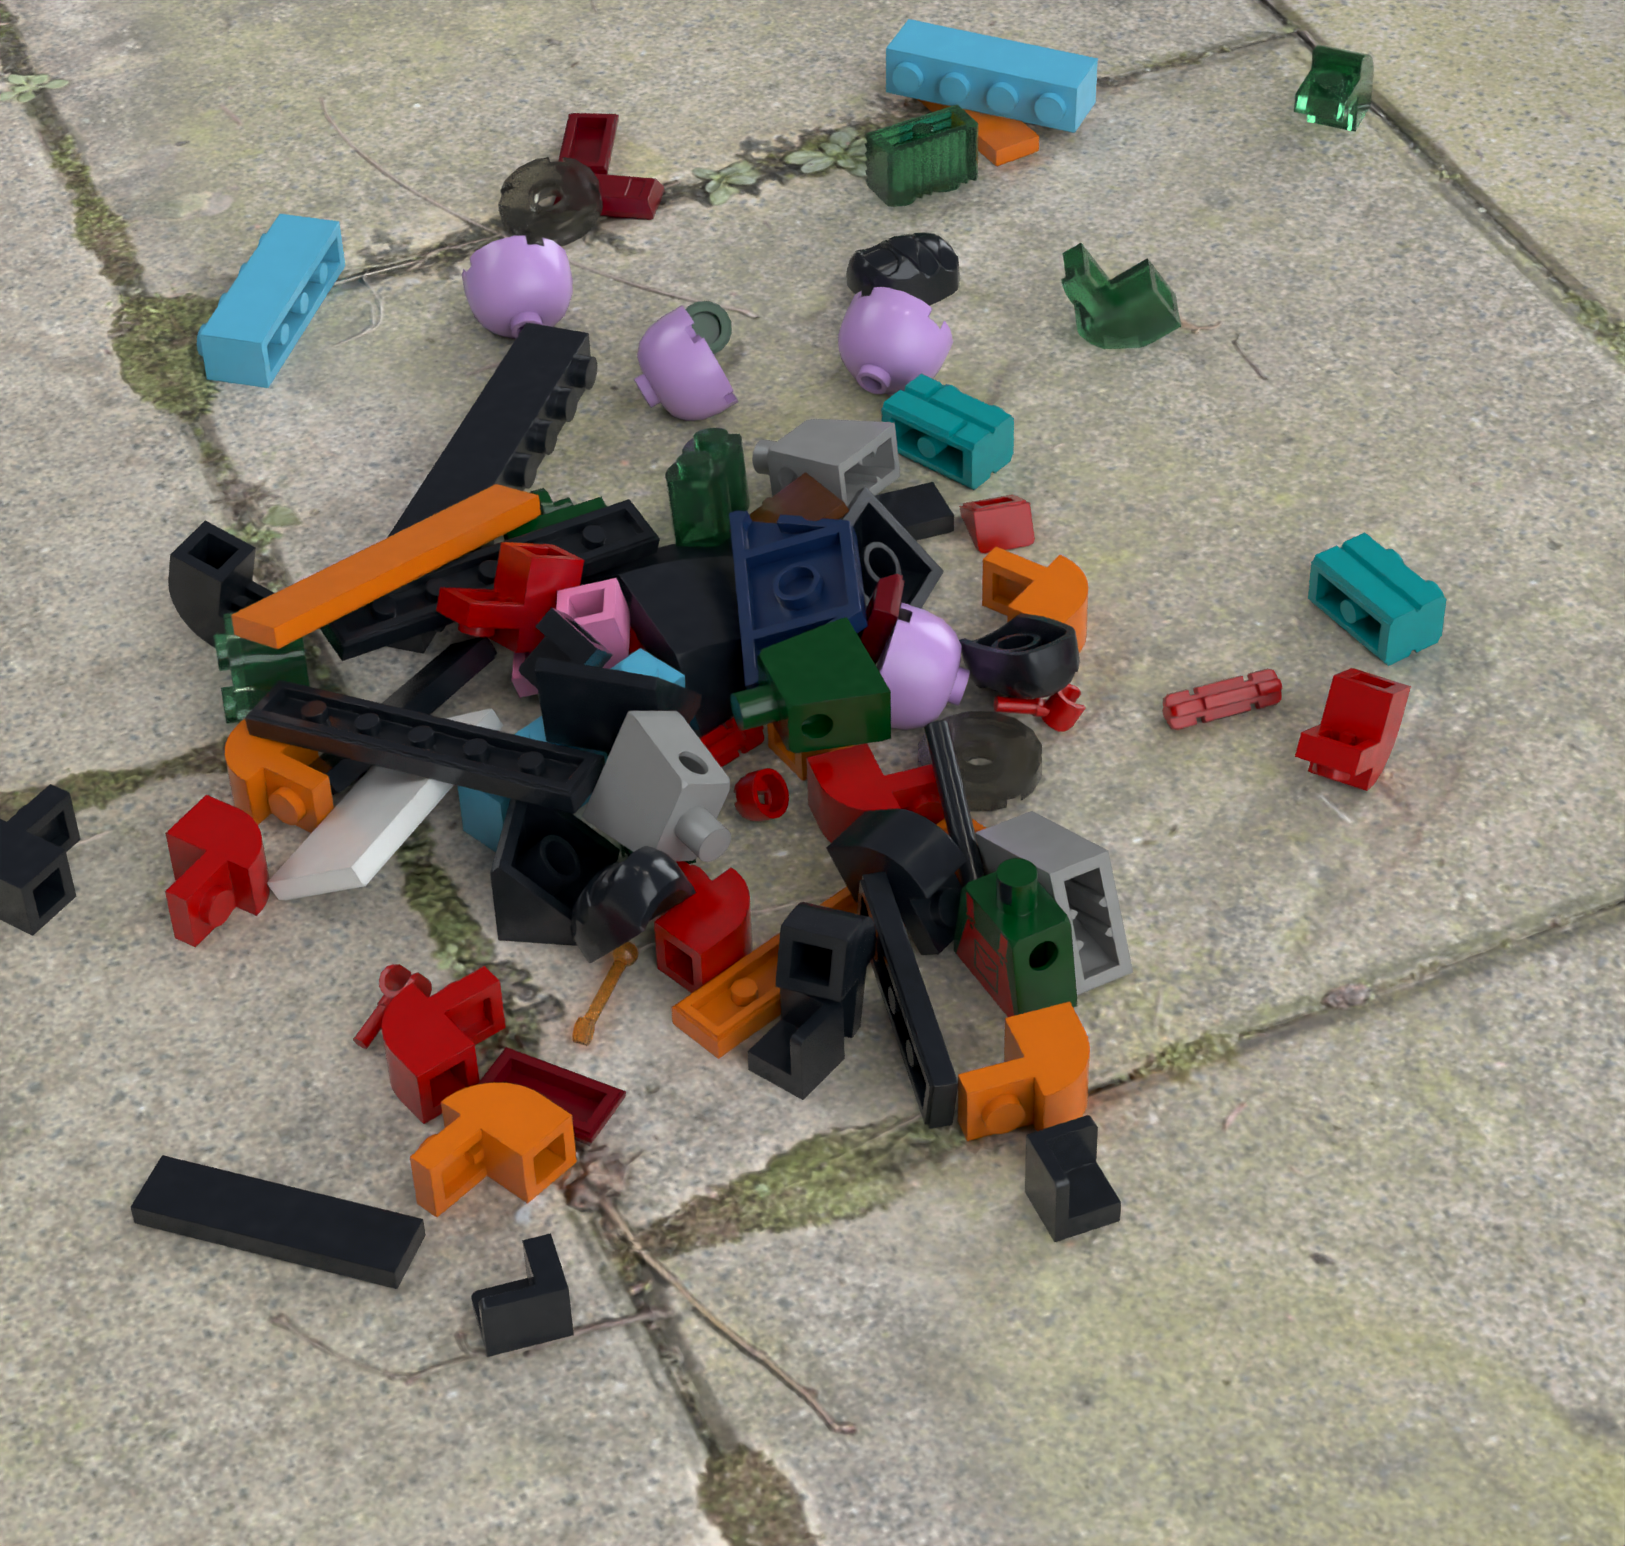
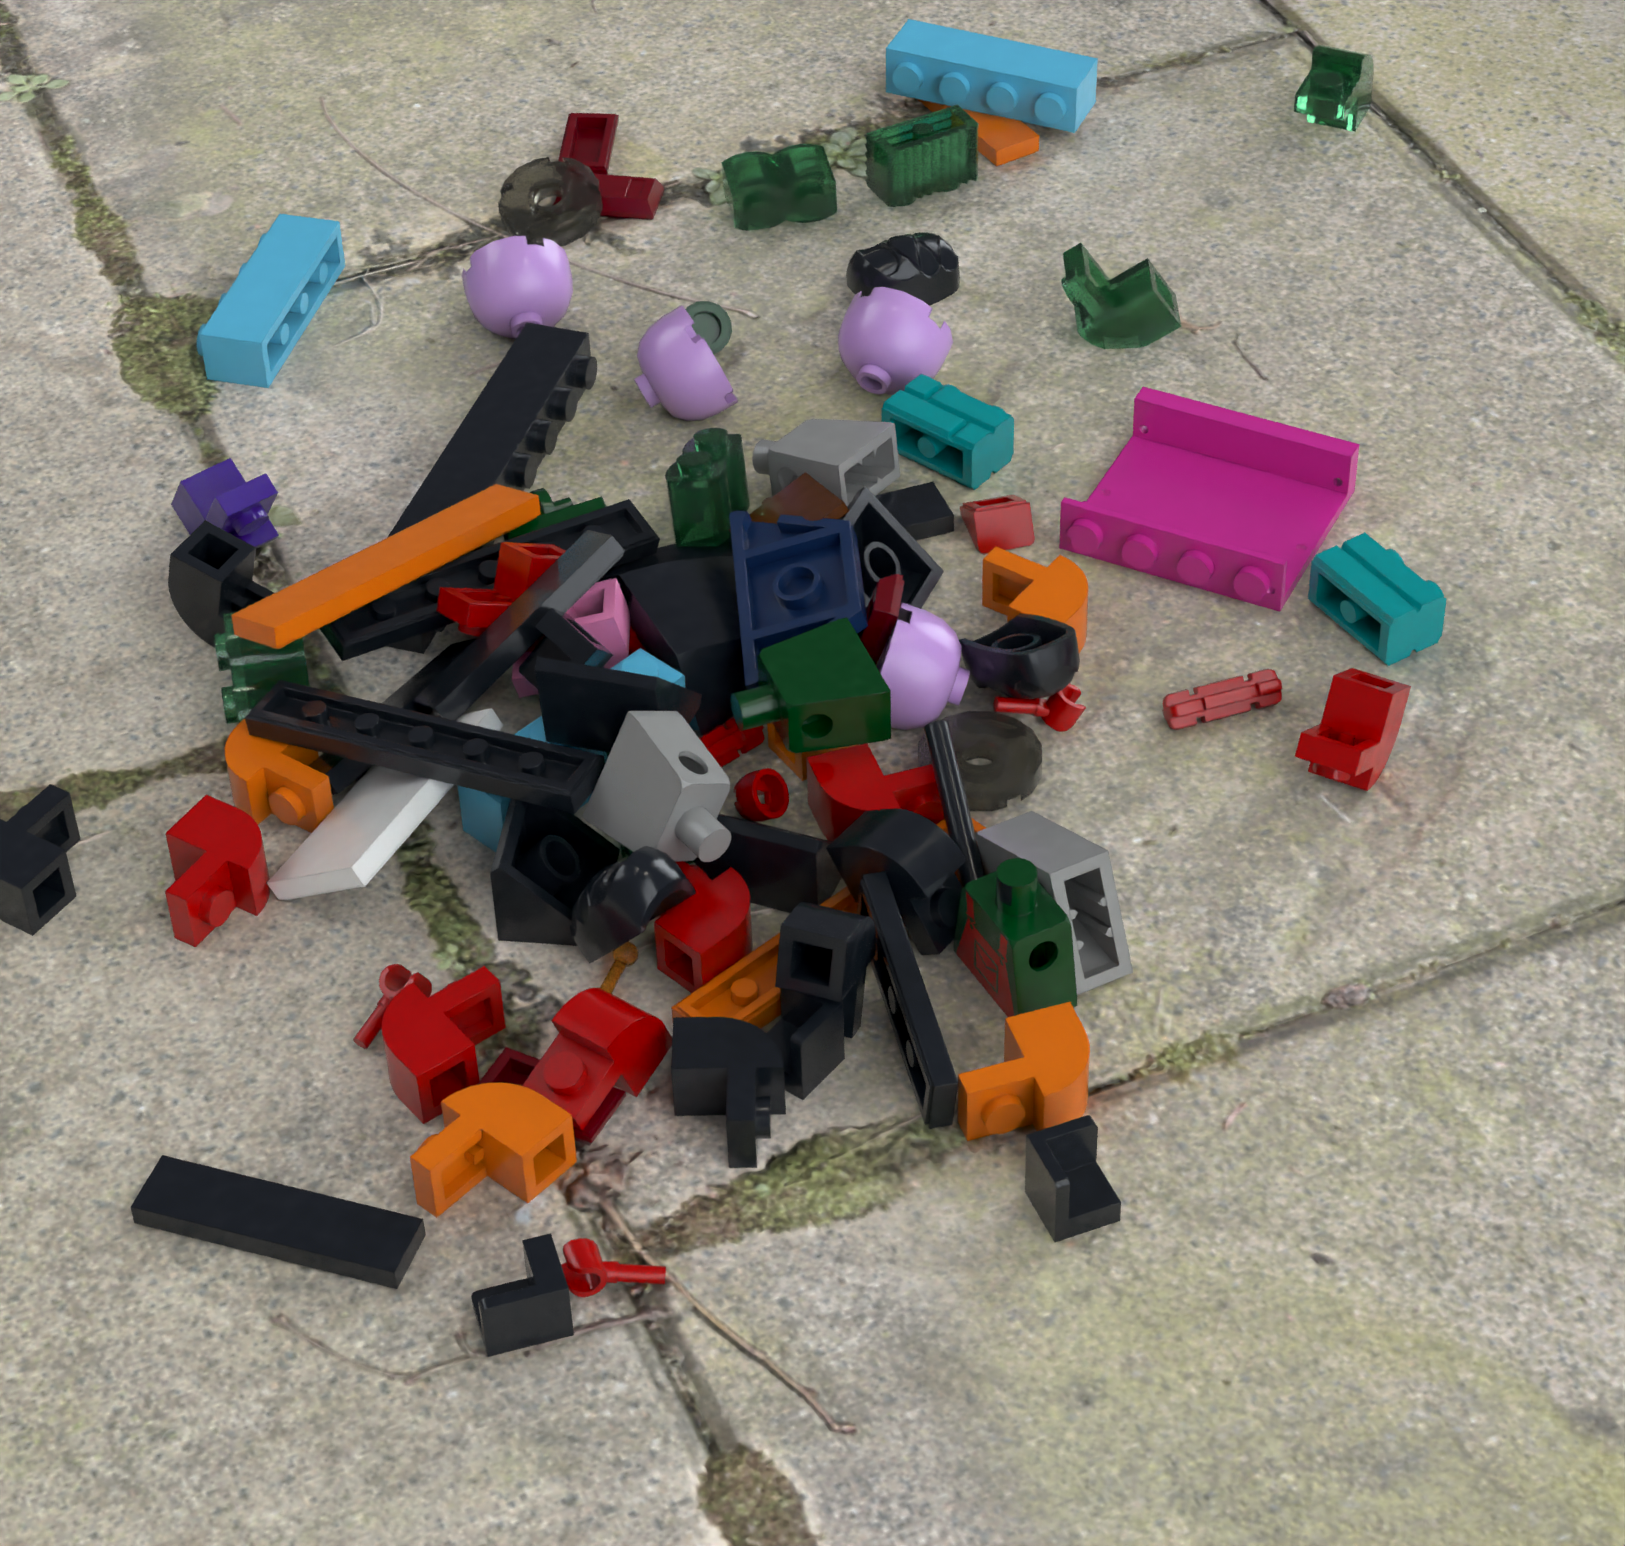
(228, 502): none -> dark purple brick
(515, 628): none -> black tile
(588, 1274): none -> red hand
(598, 1047): none -> red brick
(731, 1072): none -> black brick
(776, 864): none -> black slope
(779, 187): none -> clear green brick
(1214, 499): none -> dark pink panel

